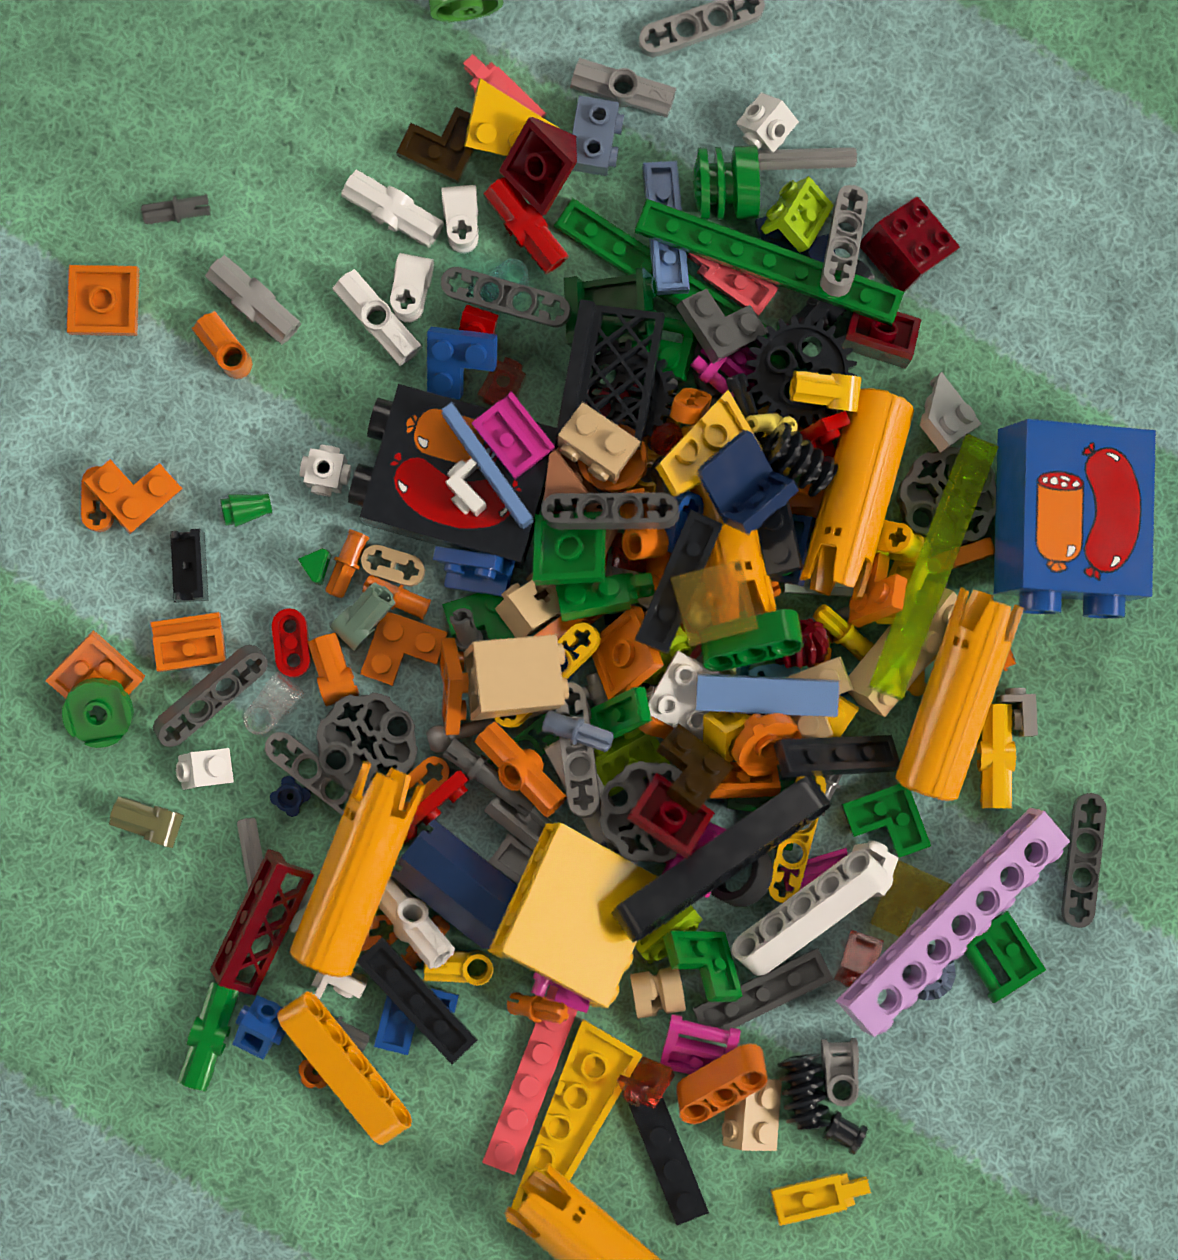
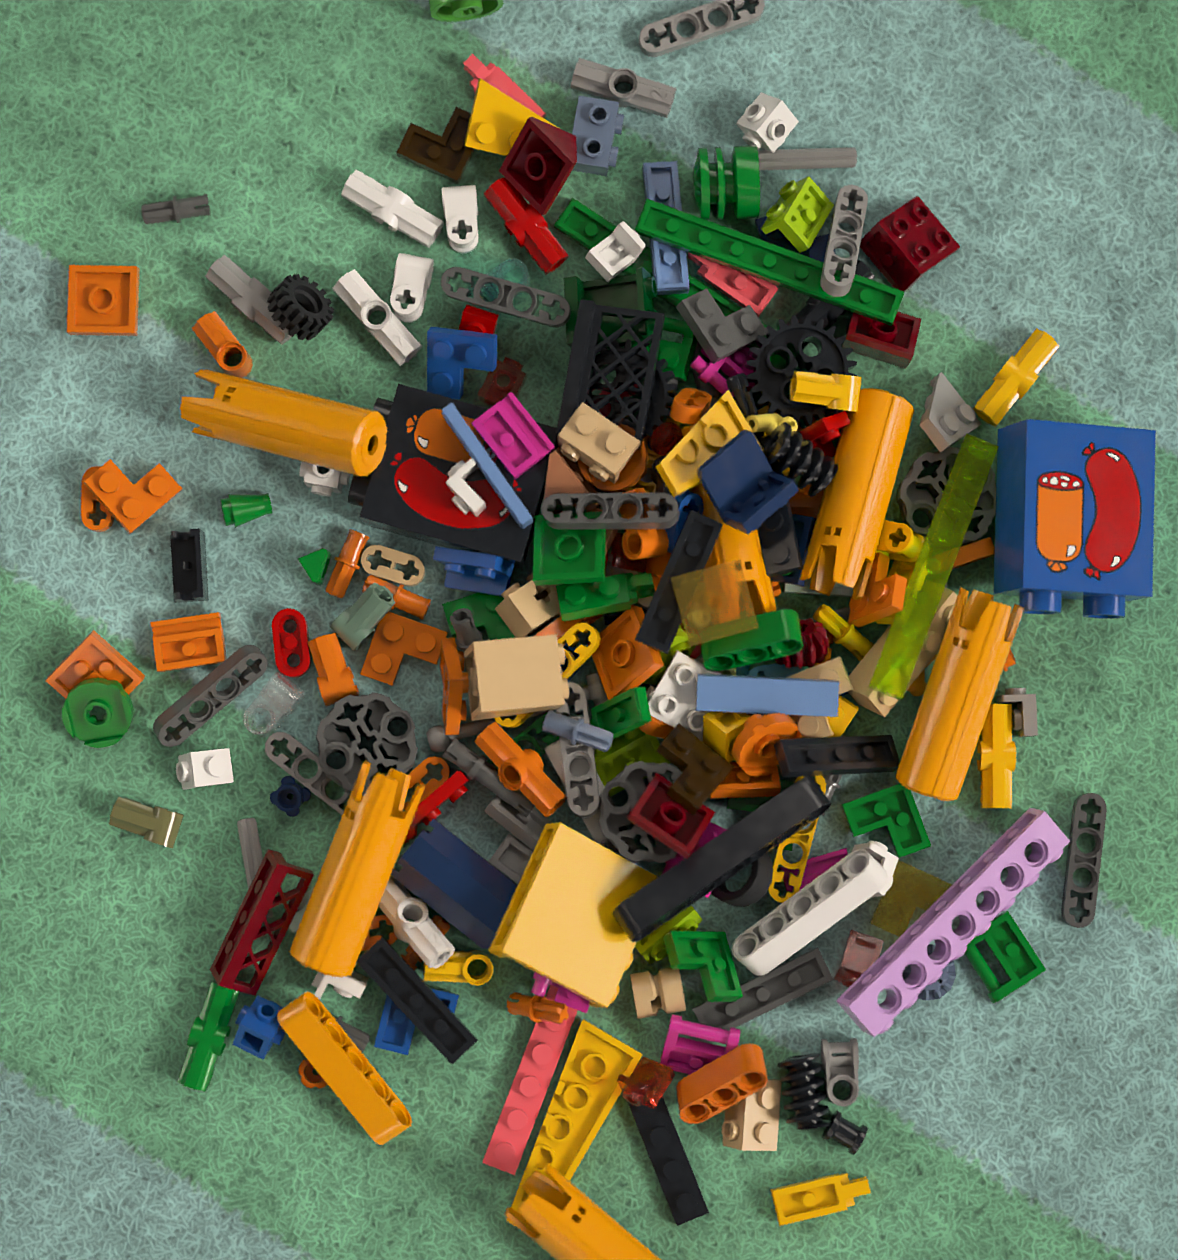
(288, 423): none -> light orange piece
(300, 307): none -> black tyre
(616, 251): none -> white bracket
(1016, 377): none -> yellow piece

